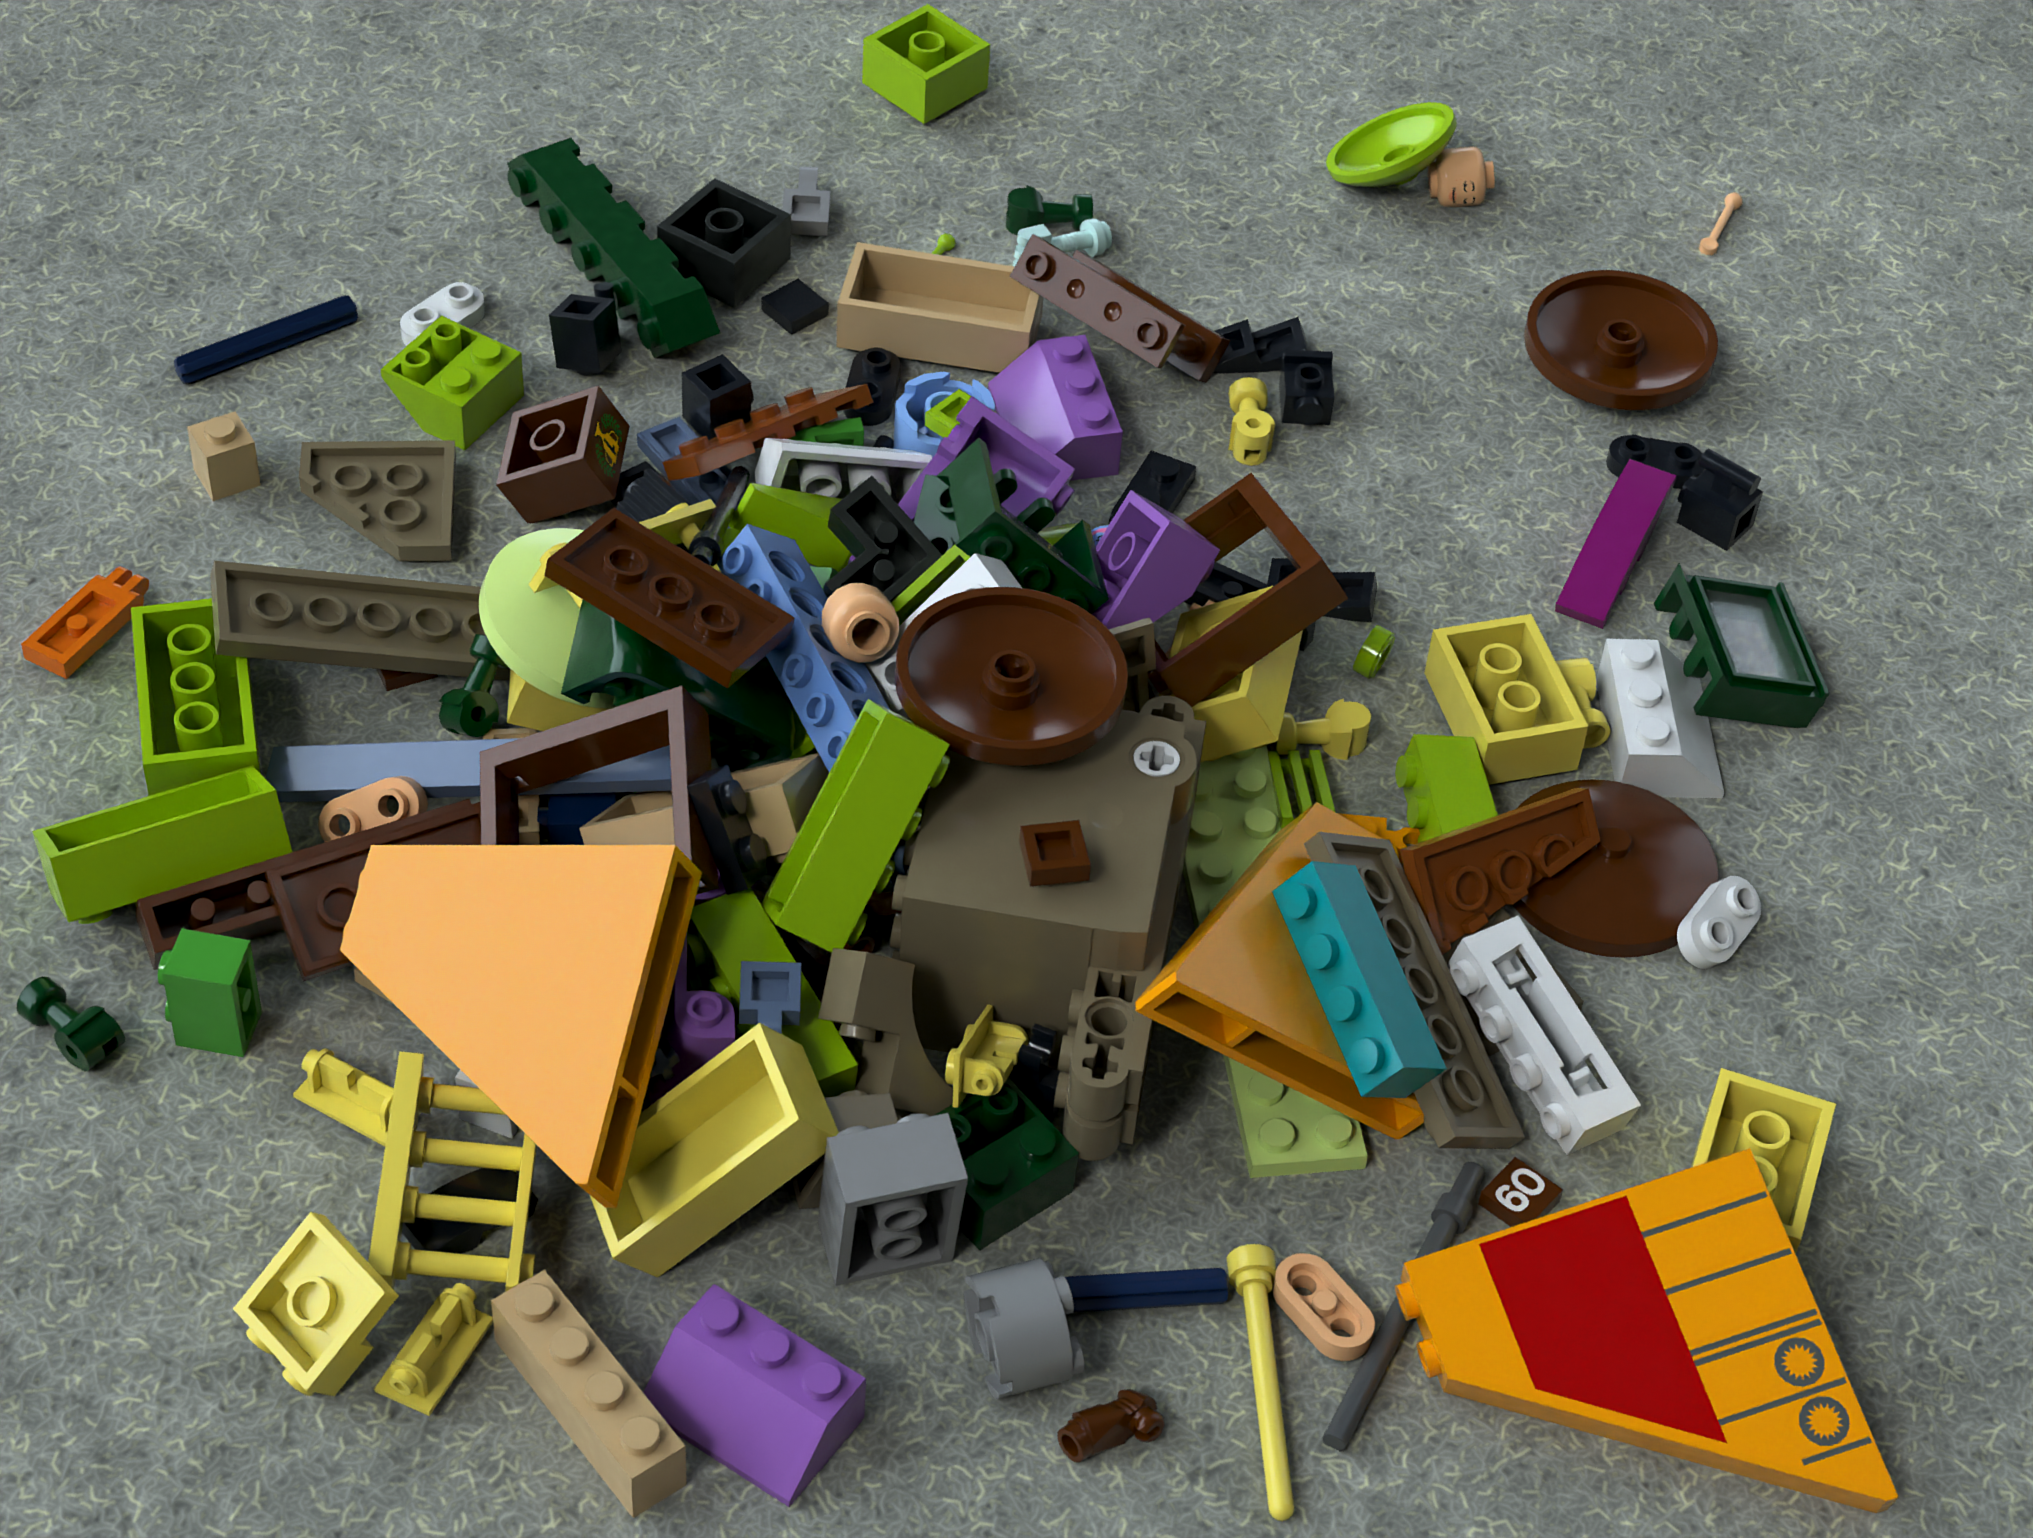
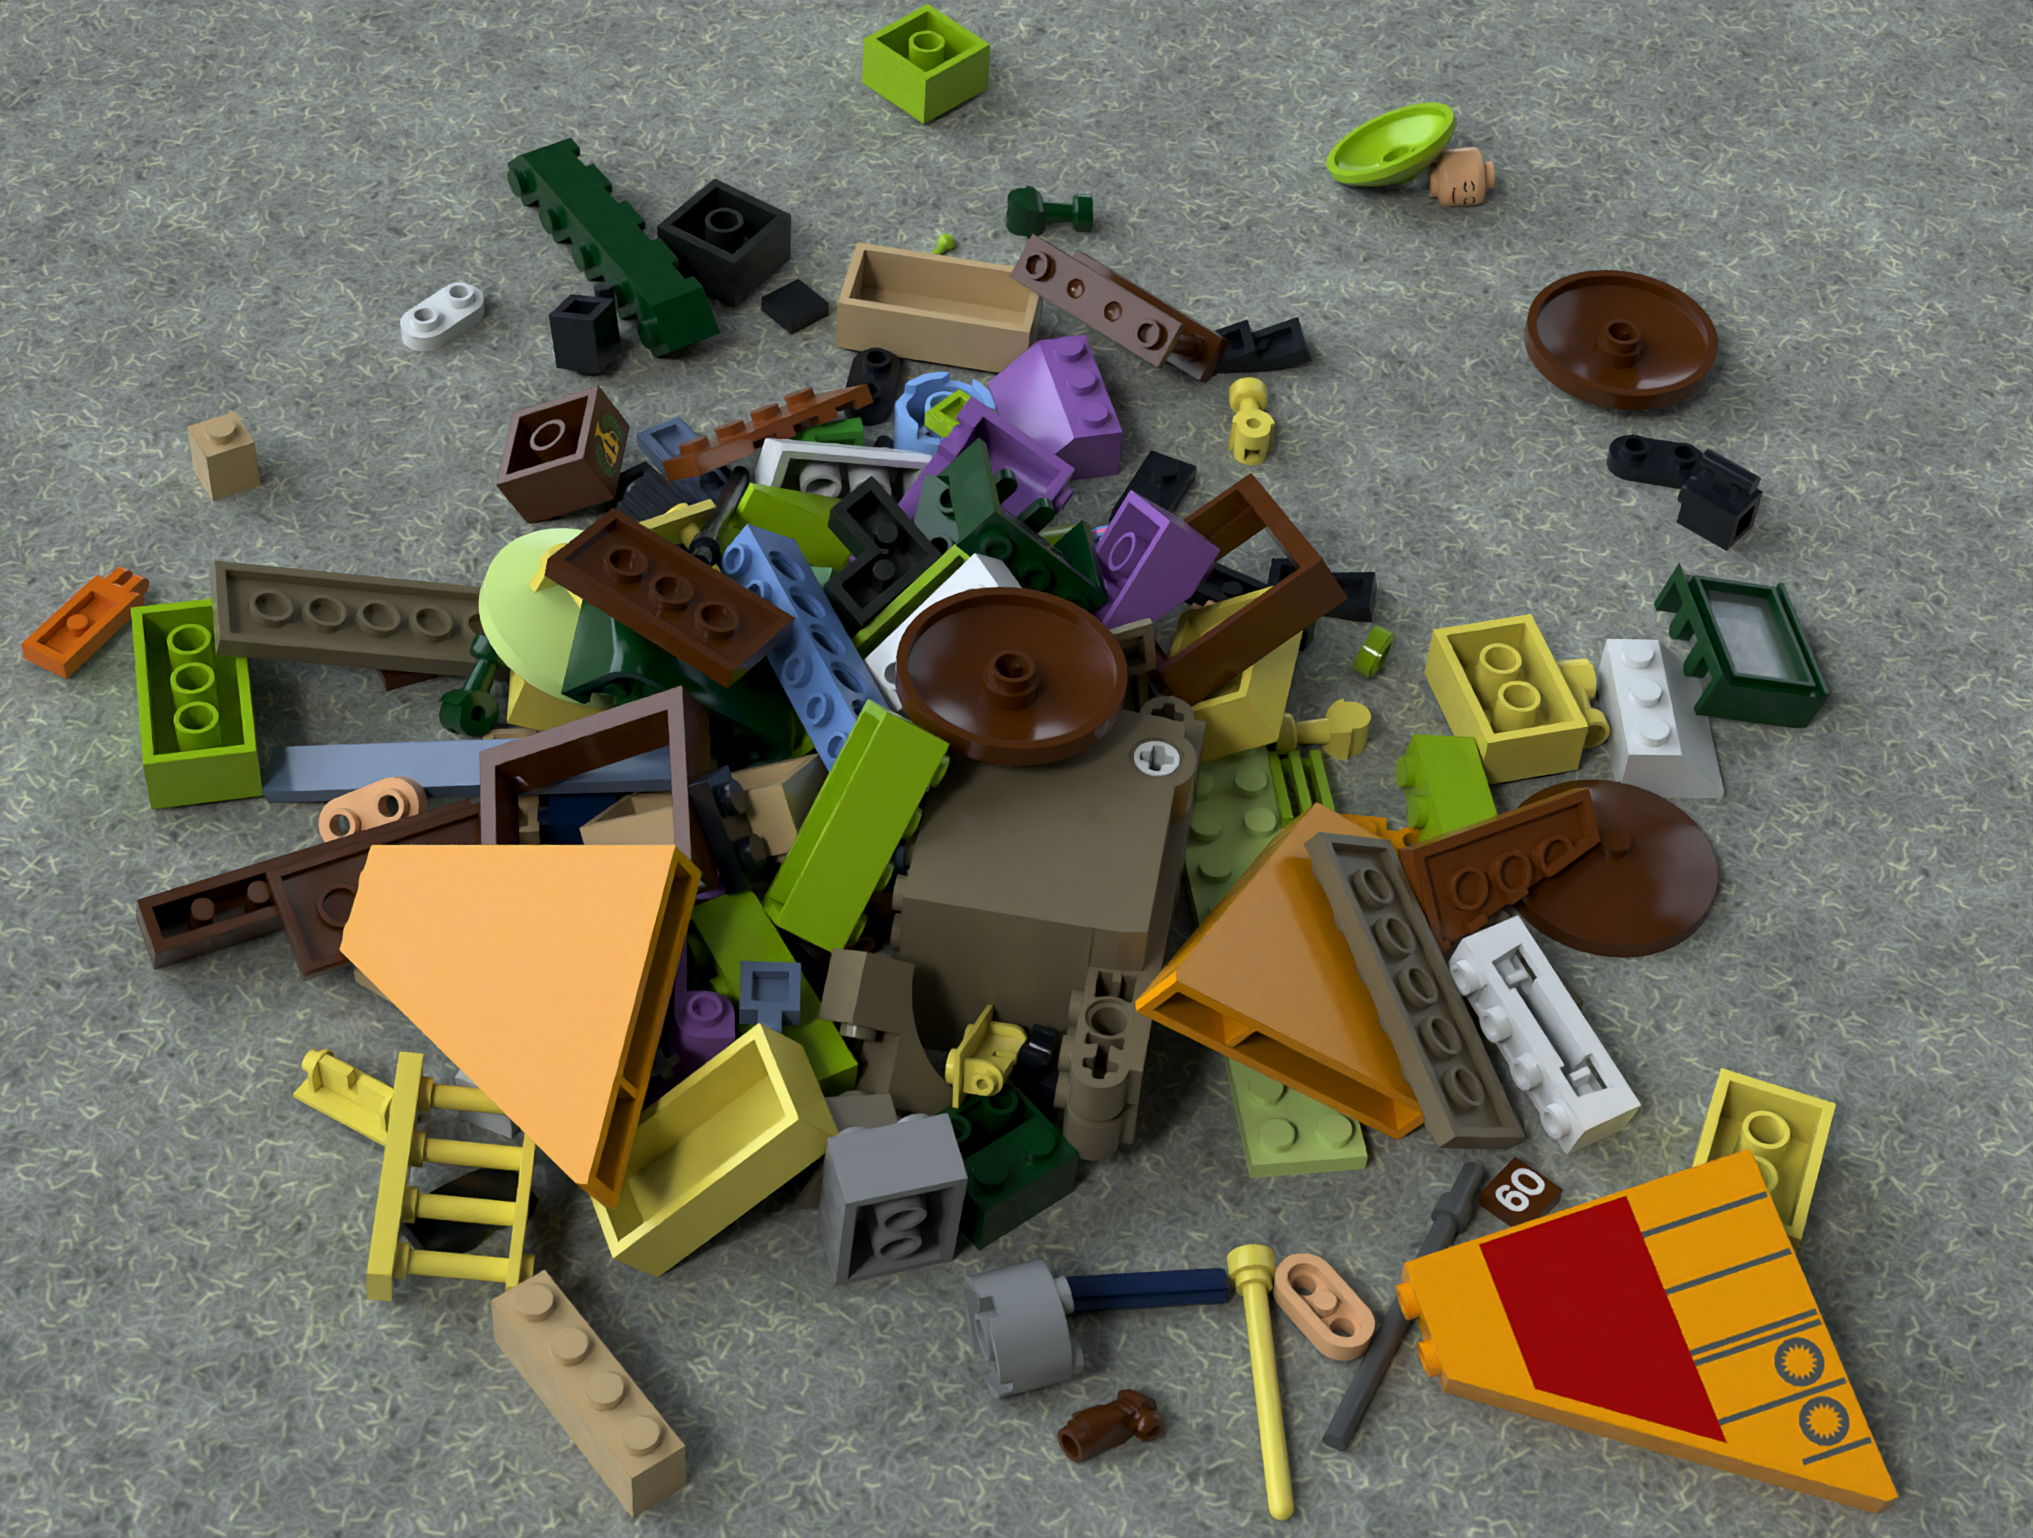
(80, 1036): dark green leg -> none
(161, 843): lime piece -> none
(211, 992): bright green brick -> none
(265, 339): dark blue axle -> none
(316, 1307): light yellow plate -> none
(387, 492): dark tan plate -> none
(436, 1351): light yellow hinge -> none
(455, 381): lime slope -> none
(715, 395): black brick -> none
(755, 1395): medium lavender slope -> none
(808, 205): light grey plate -> none
(860, 622): light nougat head -> none
(1054, 853): reddish brown plate -> none
(1093, 237): light aqua hinge -> none
(1306, 387): black brick -> none
(1358, 980): teal brick -> none
(1615, 543): magenta slope -> none
(1709, 245): light nougat hinge -> none
(1723, 911): white plate -> none

